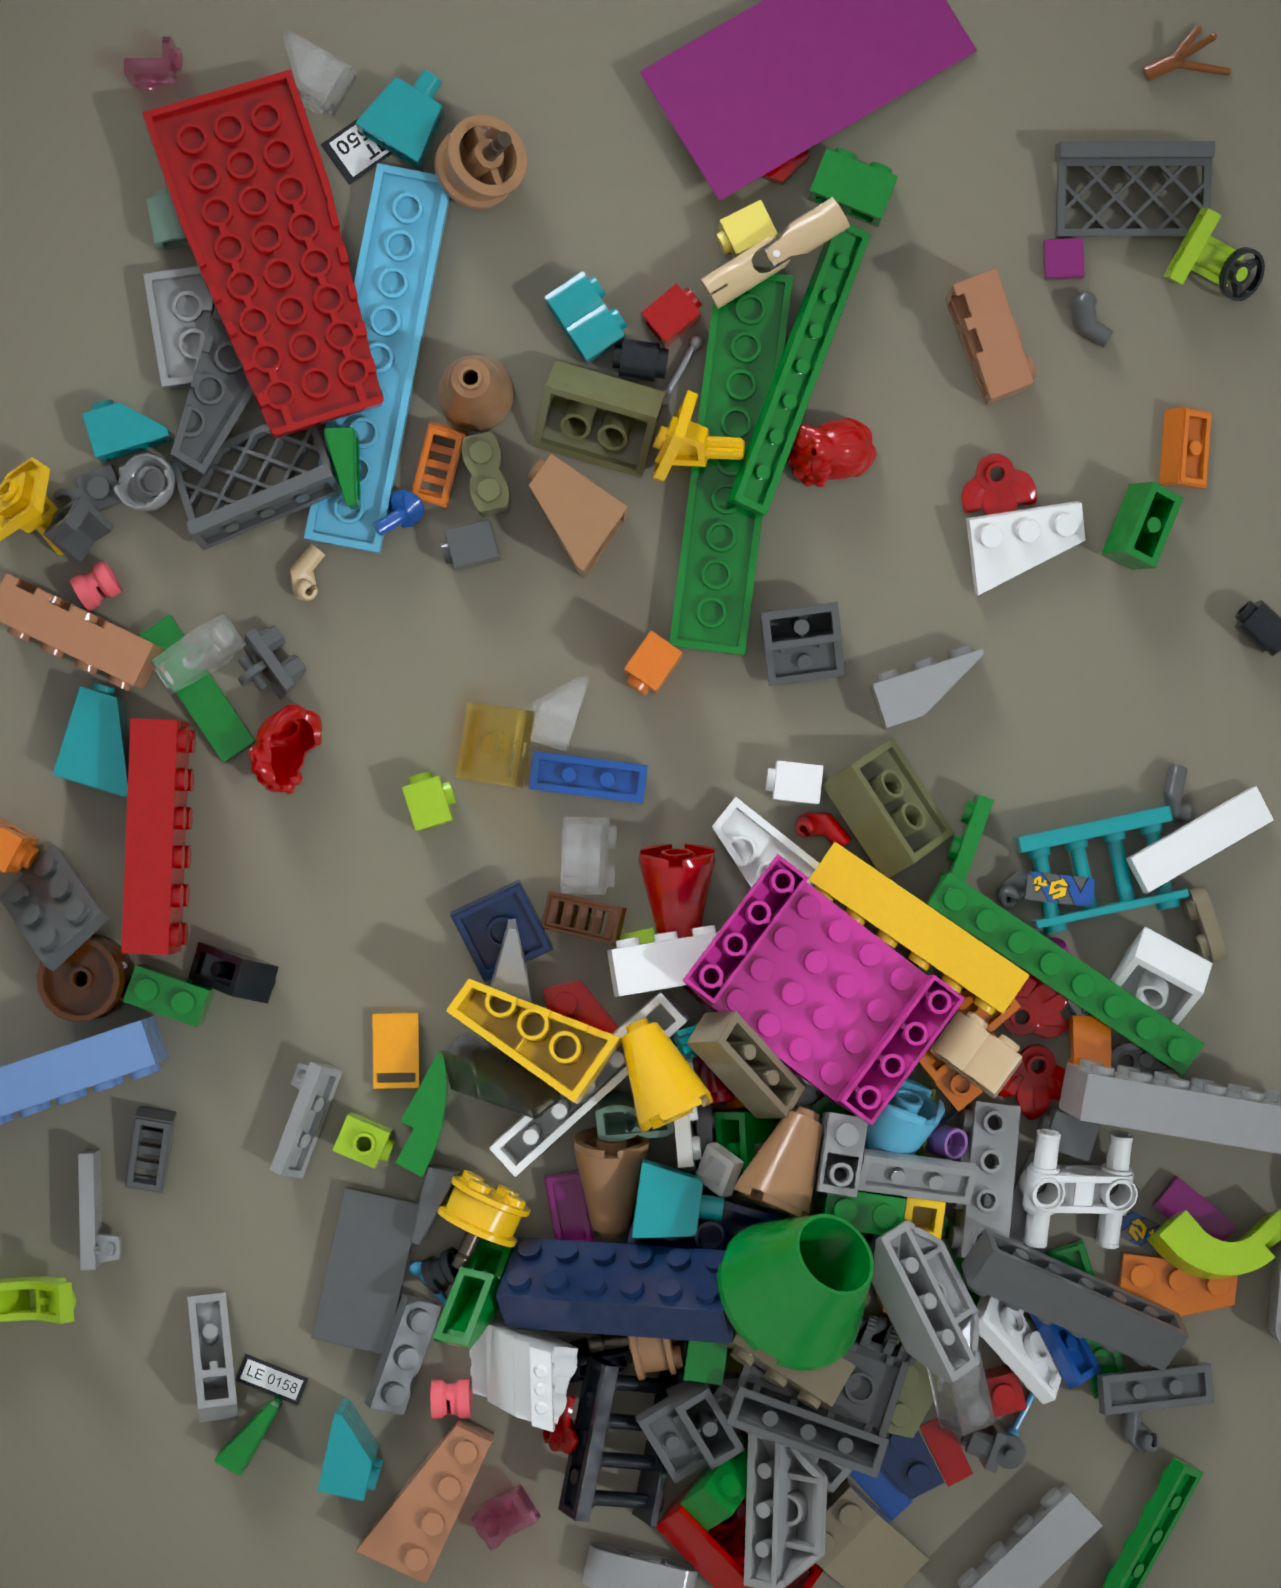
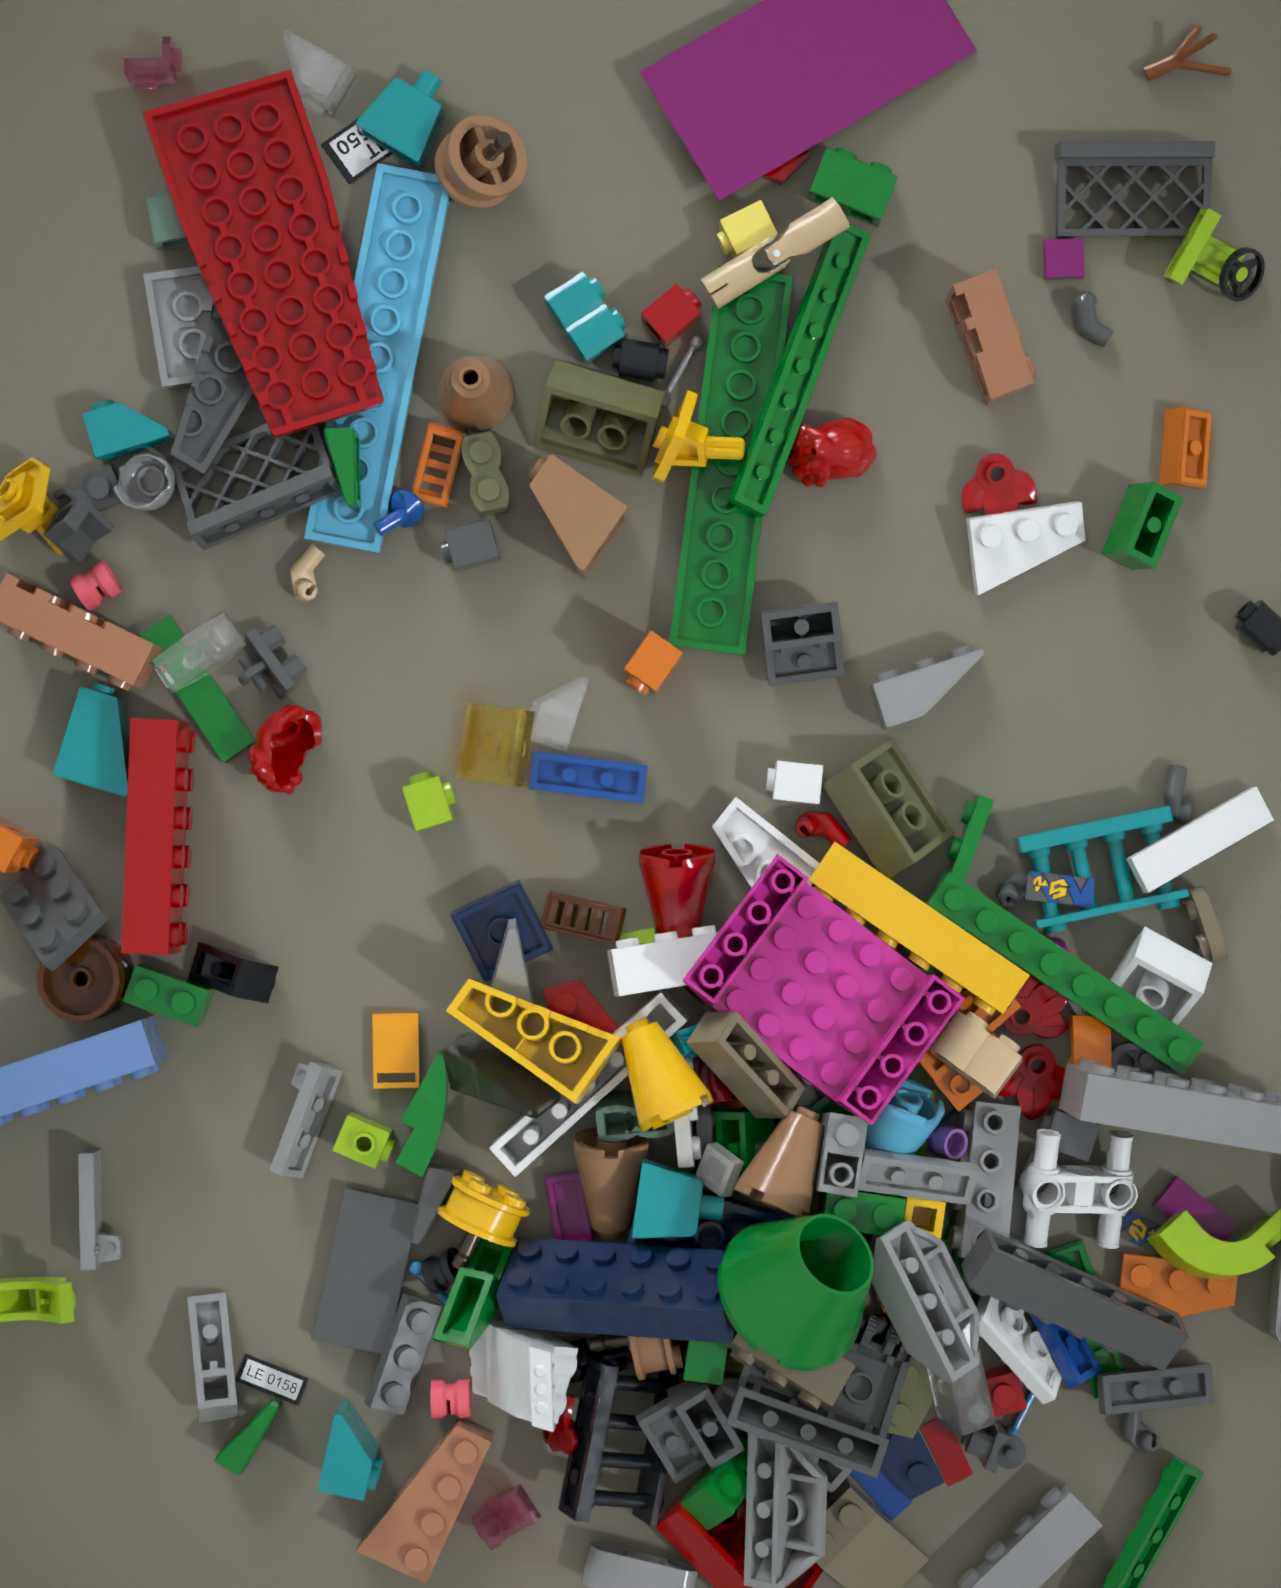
(154, 1118): dark grey slope -> none
(586, 855): clear brick -> none

